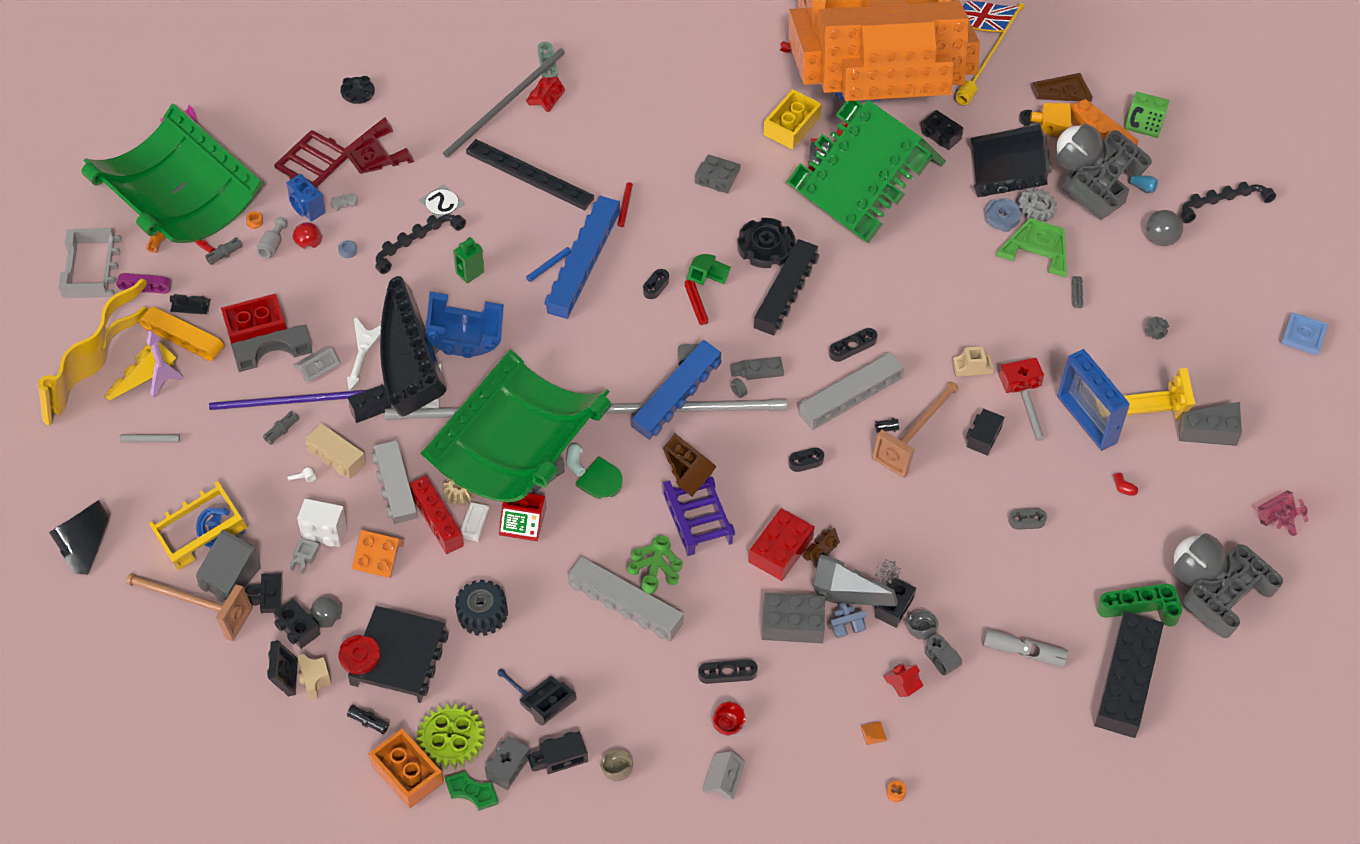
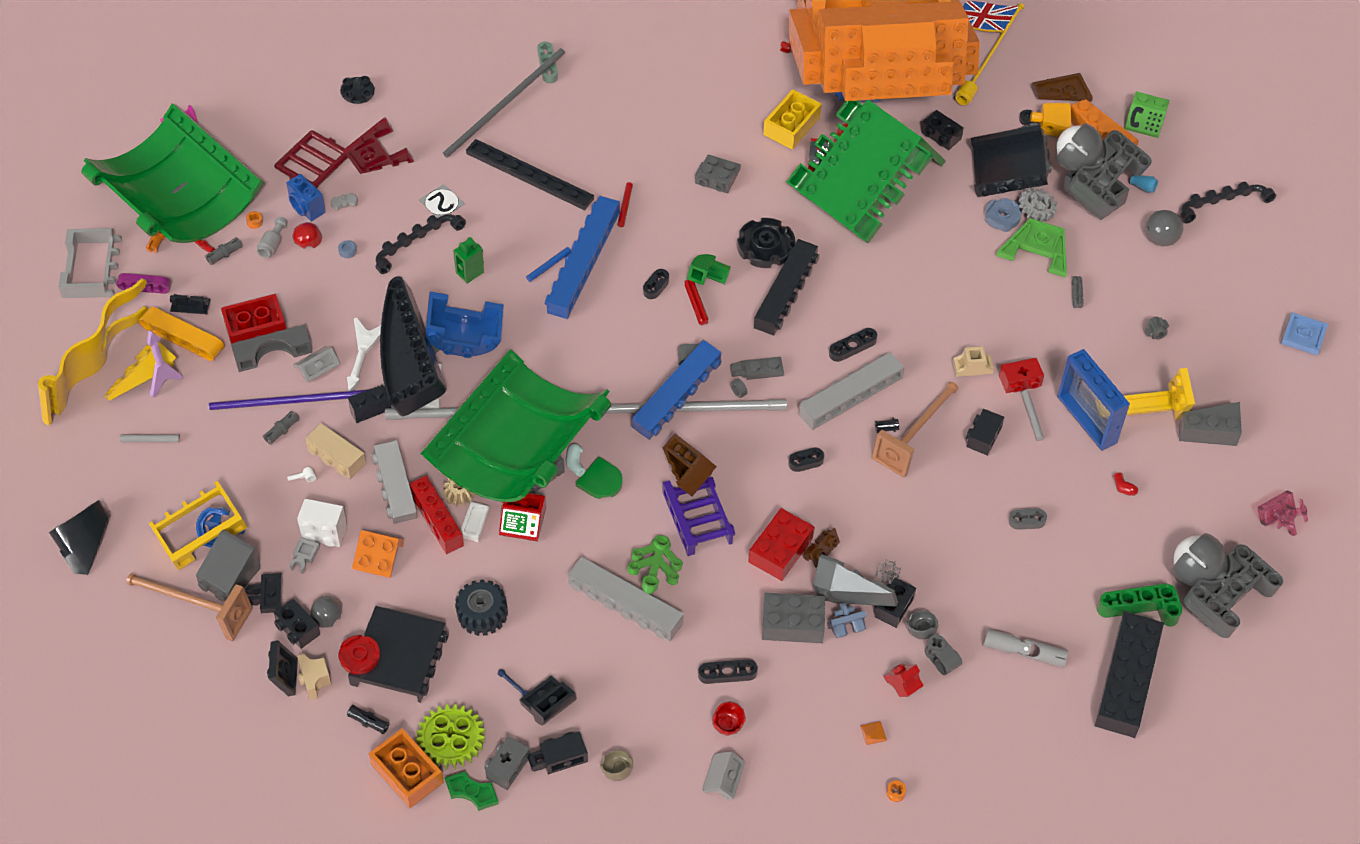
(546, 93): red bracket -> none

